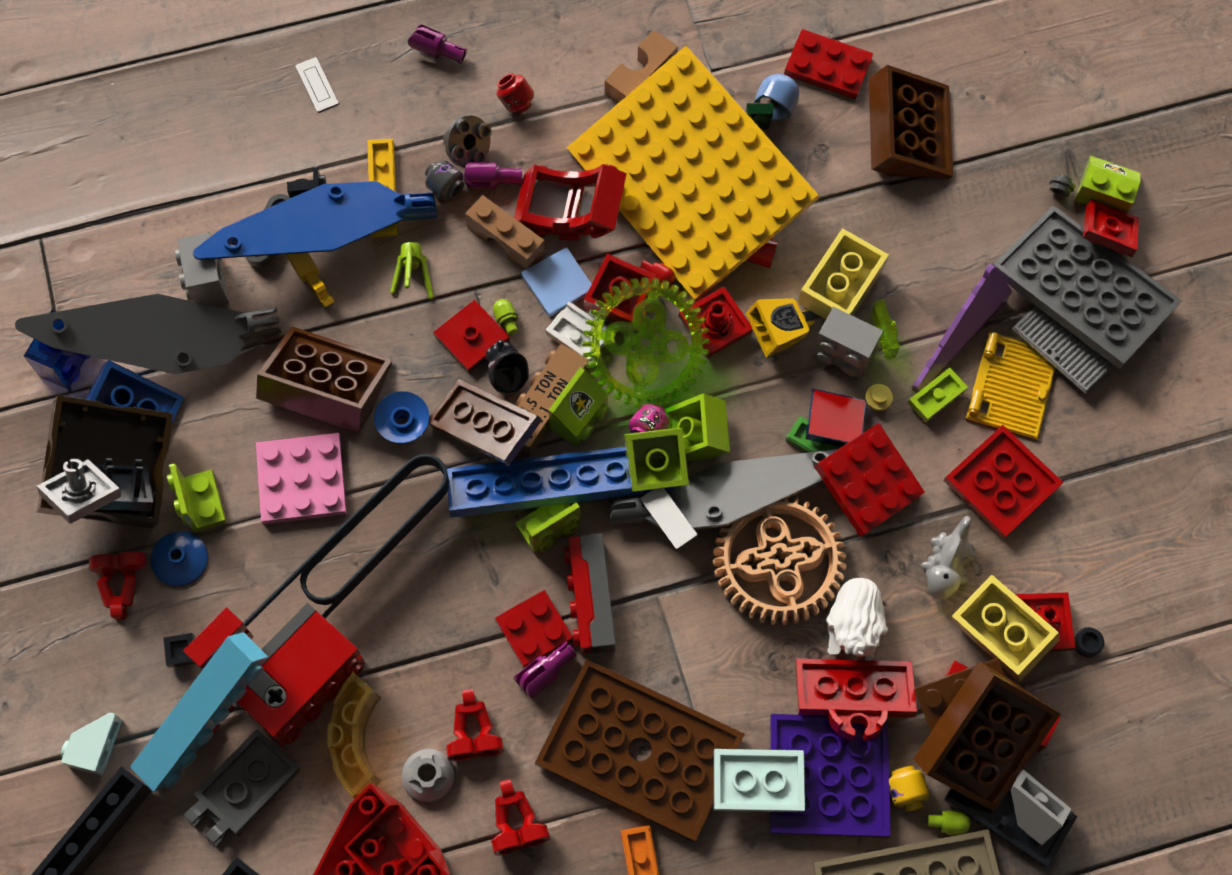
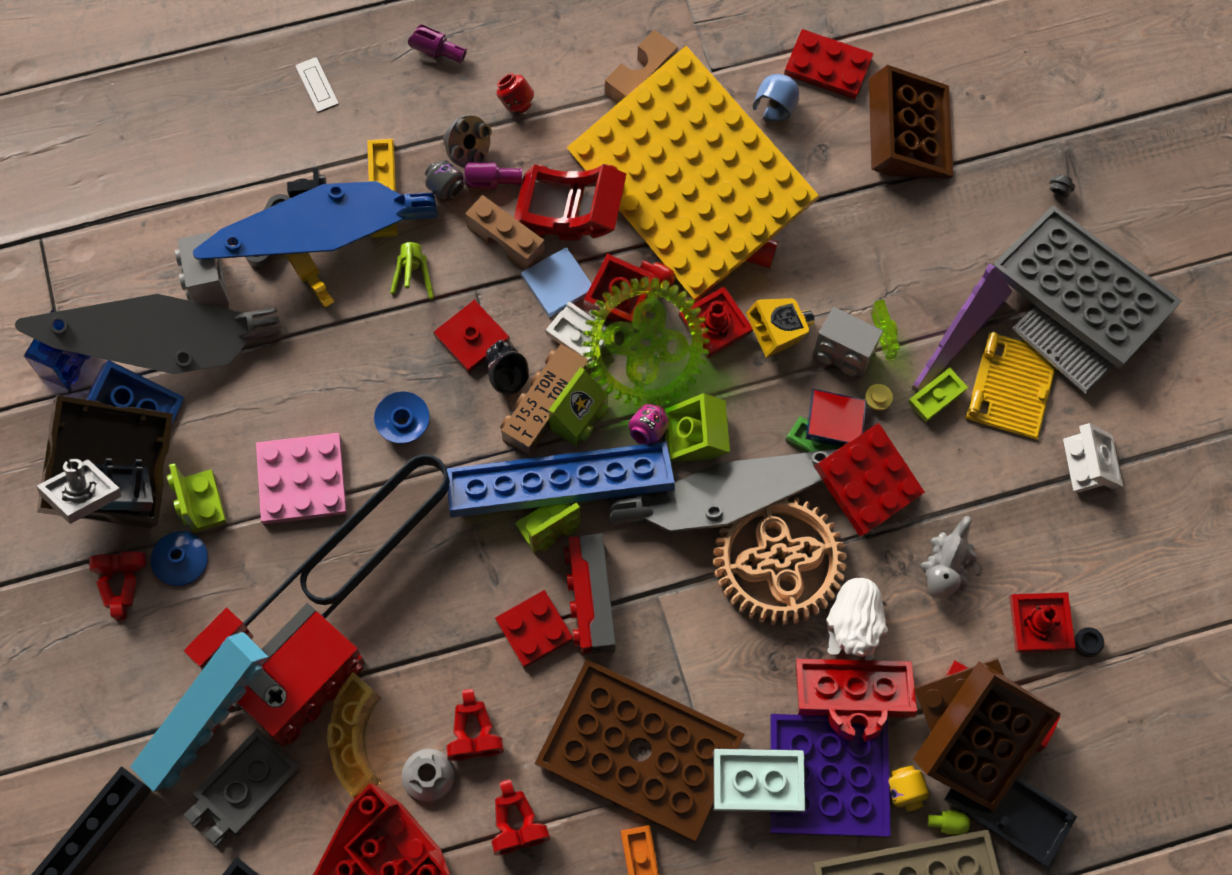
(92, 745): light aqua slope -> none
(174, 650): black plate -> none
(323, 379): reddish brown slope -> none
(484, 422): plate -> none
(505, 315): lime cylinder -> none
(544, 670): magenta arm -> none
(656, 459): lime slope -> none
(668, 517): white sticker -> none
(760, 113): dark green plate -> none
(843, 276): light yellow brick -> none
(1003, 481): red plate -> none
(1006, 628): light yellow brick -> none
(1037, 808): light grey slope -> none
(1092, 459): none -> white bracket
(1108, 184): lime slope -> none
(1111, 228): red plate -> none

